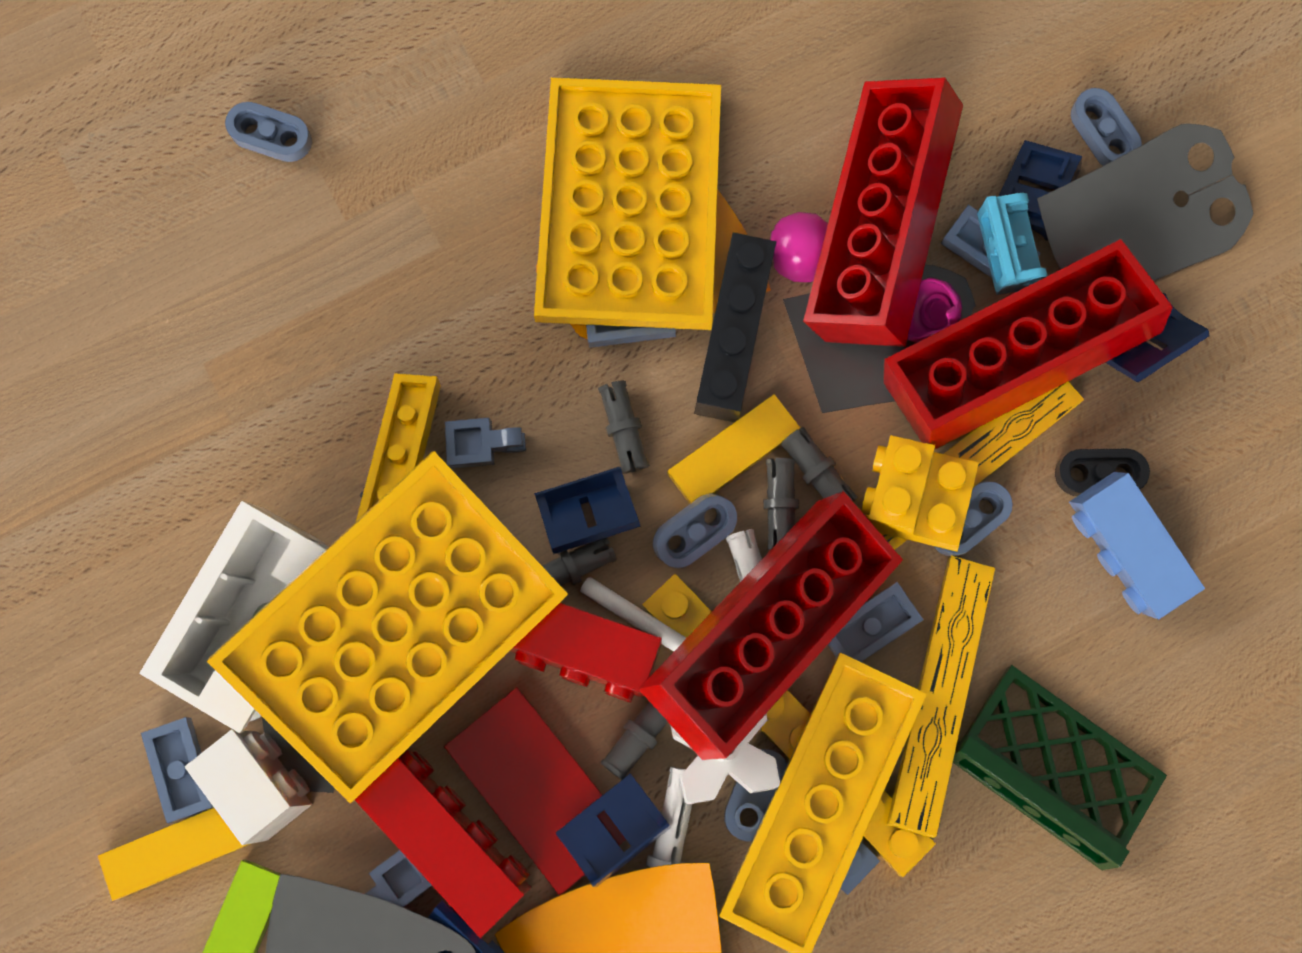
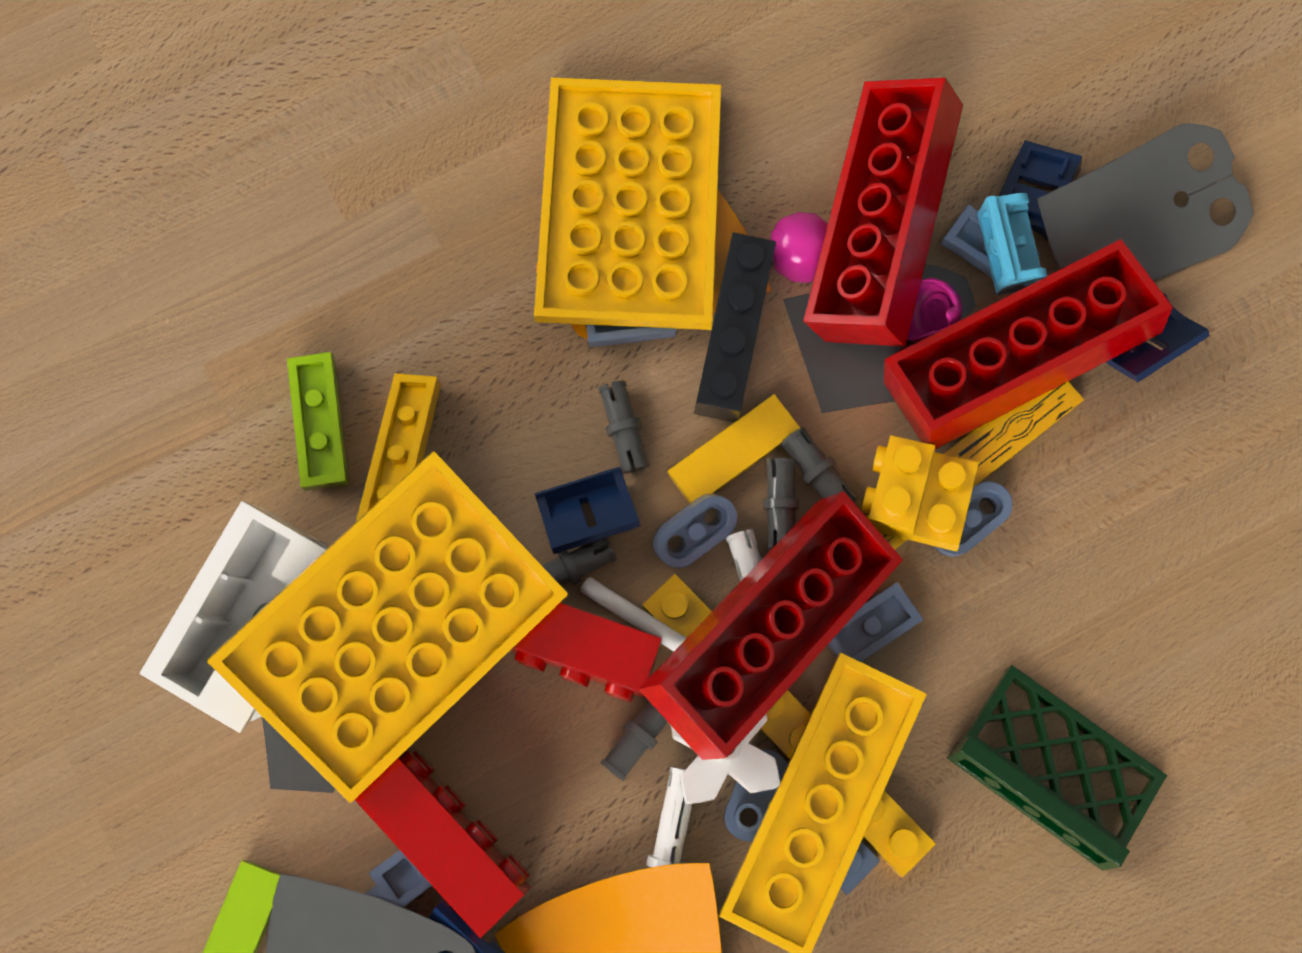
(167, 853): yellow tile -> none
(168, 752): sand blue plate -> none
(250, 785): white brick -> none
(271, 133): sand blue plate -> none
(317, 421): none -> lime plate
(474, 442): sand blue plate -> none
(528, 782): red tile -> none
(594, 845): dark blue piece -> none
(946, 681): yellow tile -> none
(1097, 465): black plate -> none
(1110, 128): sand blue plate -> none
(1135, 546): medium blue brick -> none

